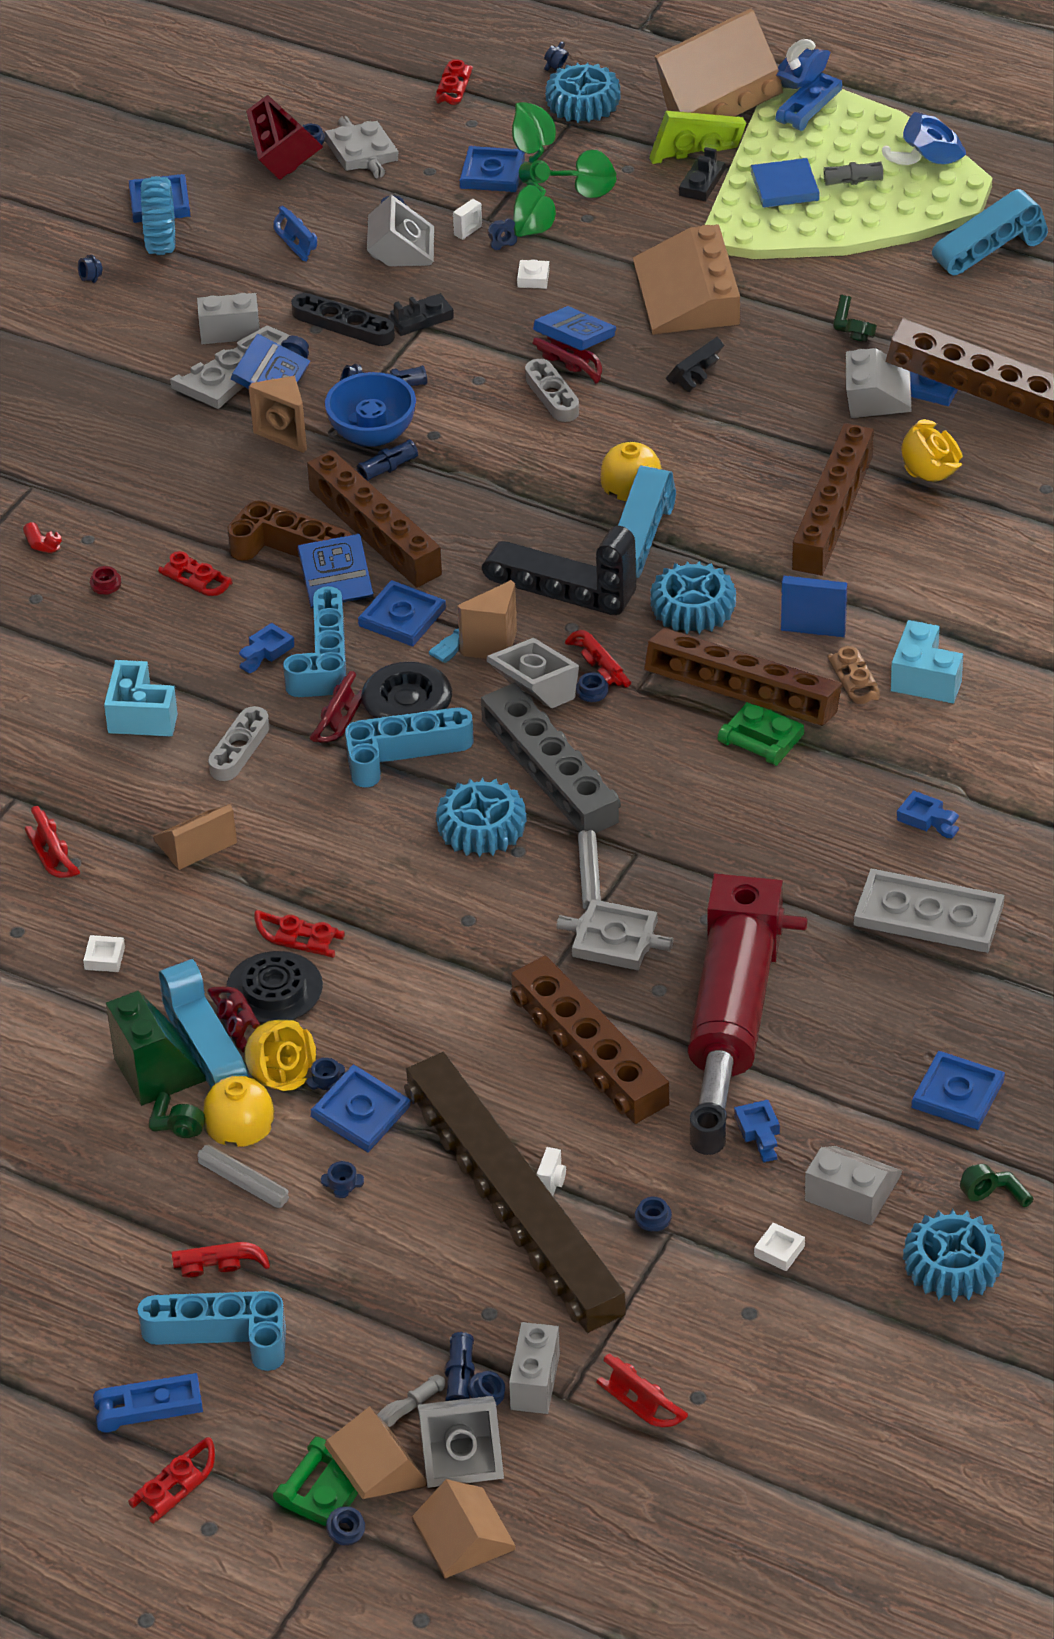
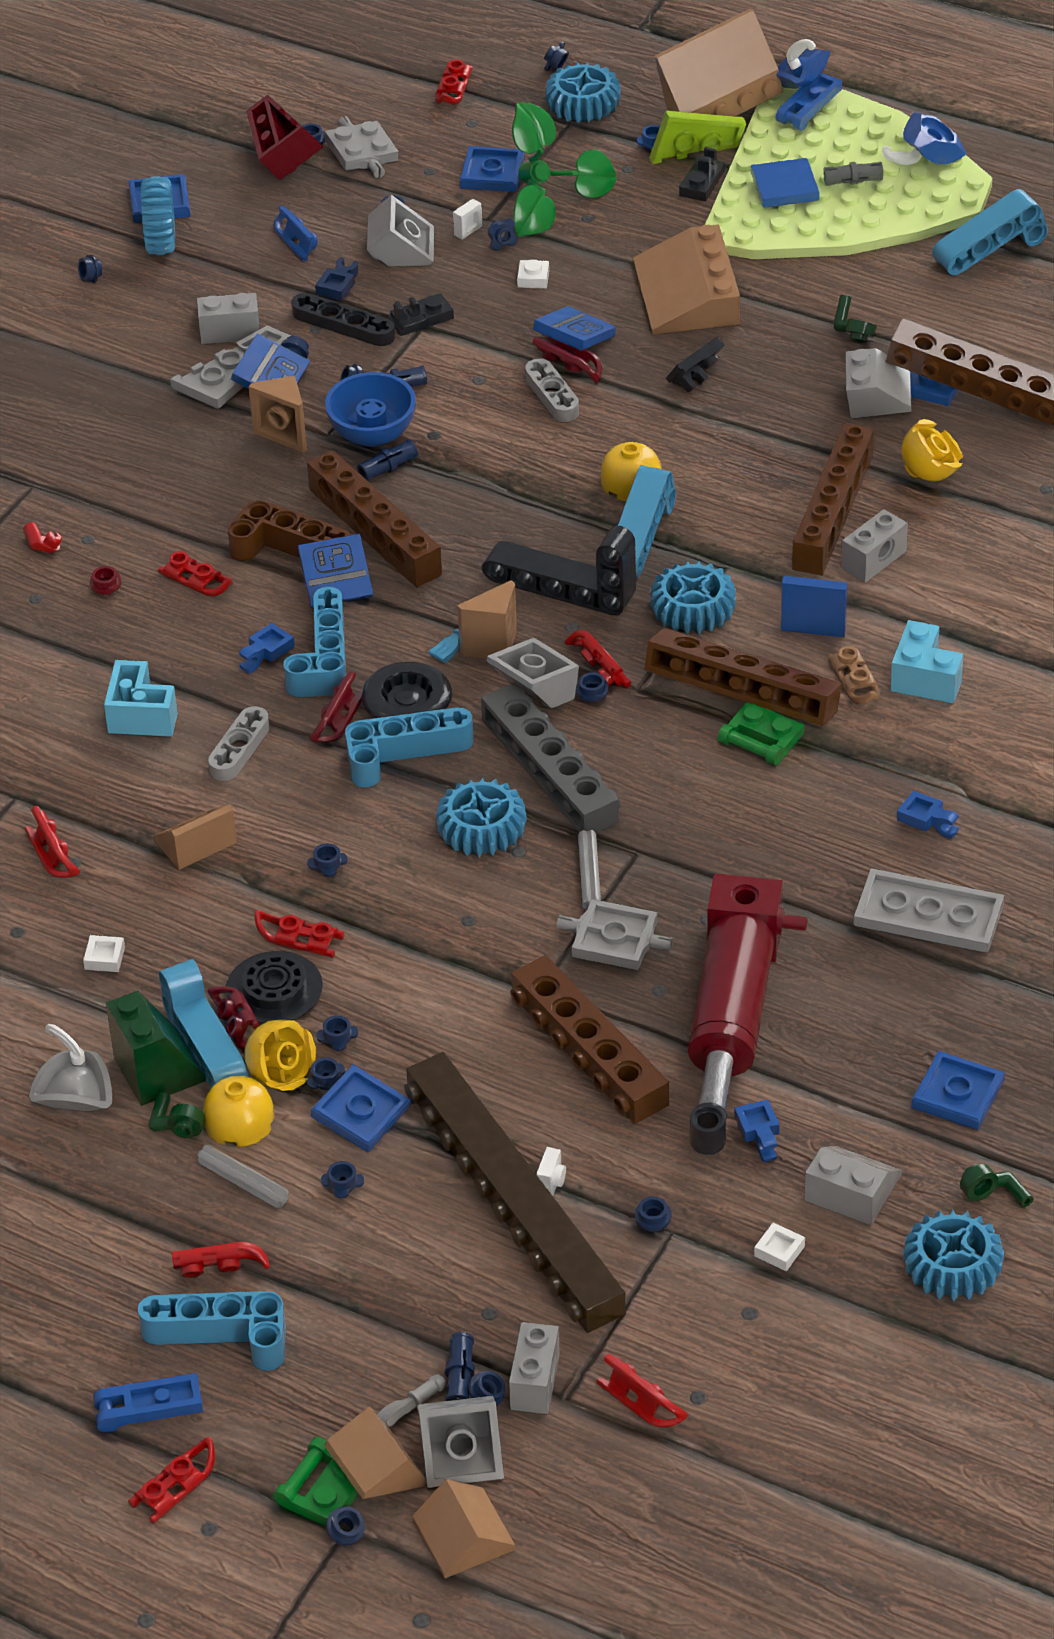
(72, 1078): none -> light grey hat
(327, 859): none -> dark blue plate
(337, 282): none -> dark blue plate
(337, 1032): none -> dark blue plate
(402, 613): blue tile -> none
(648, 136): none -> blue plate
(874, 545): none -> light grey brick

